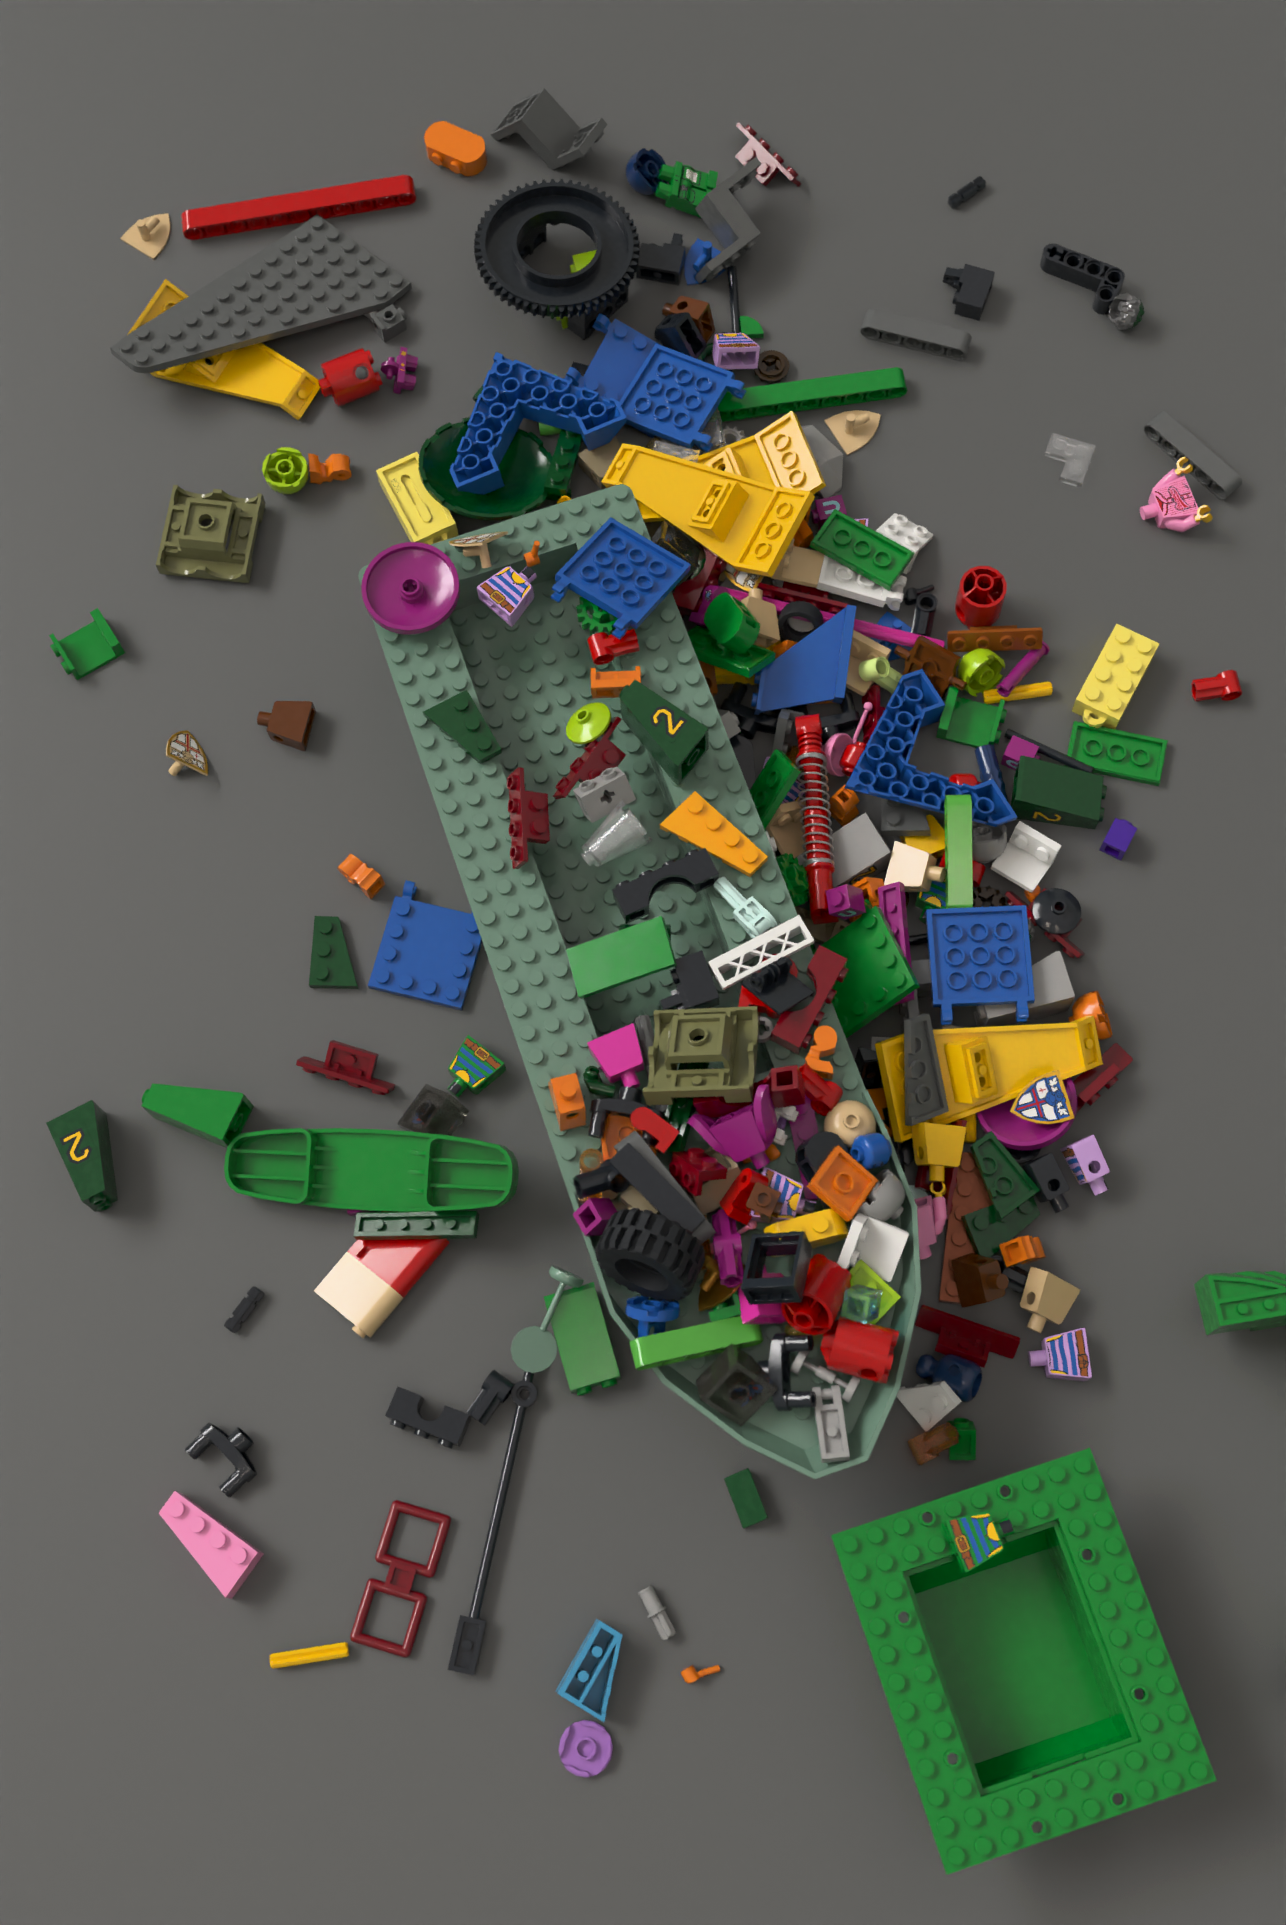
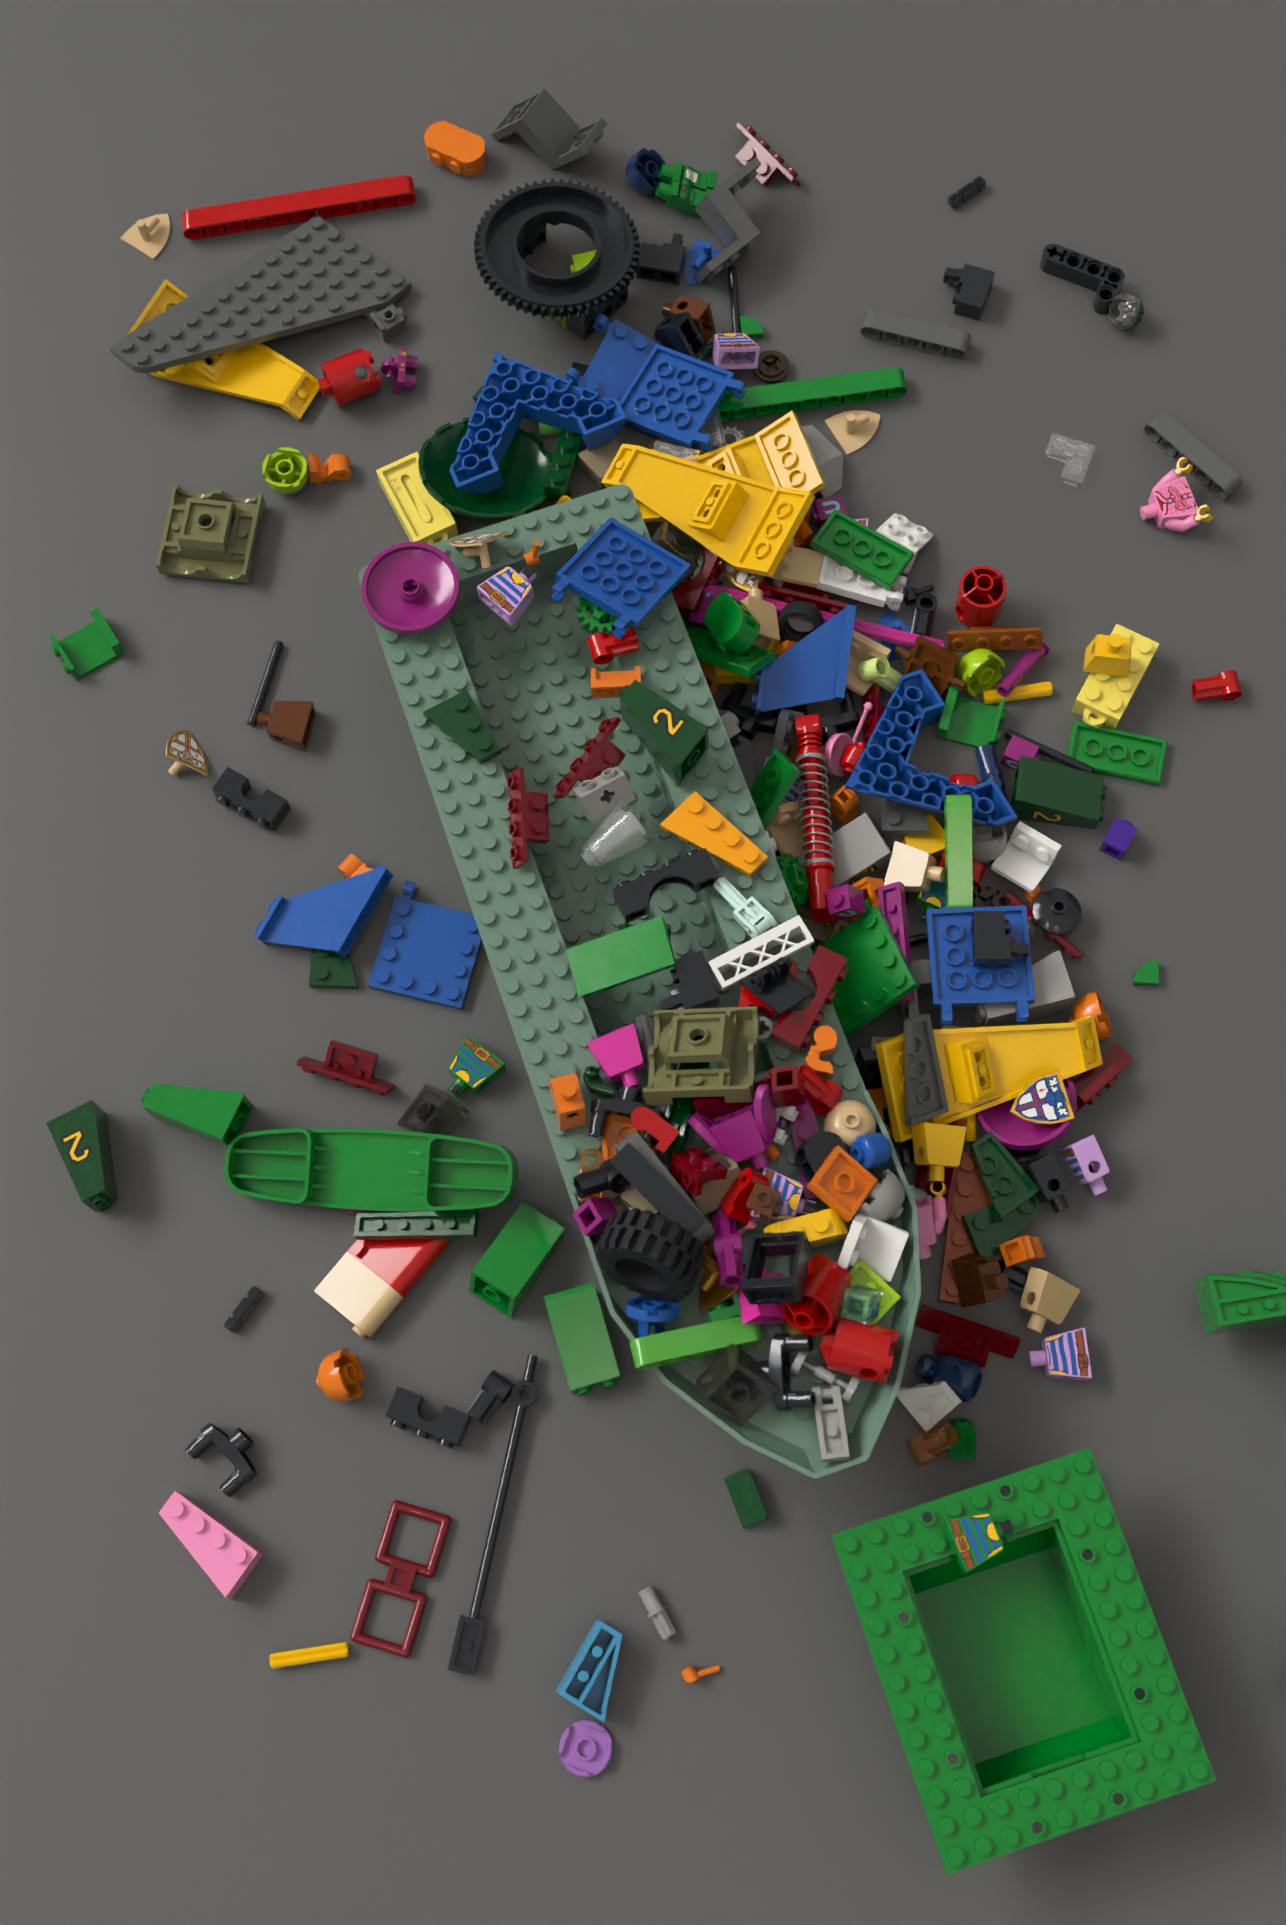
(265, 683): none -> black bar
(266, 811): none -> black arch
(327, 916): none -> blue piece
(340, 1376): none -> orange cylinder
(516, 1259): none -> green slope
(534, 1346): sand green piece -> none
(588, 723): lime dish -> none
(991, 944): none -> black hinge
(1108, 655): none -> yellow torso
(1147, 974): none -> green tile

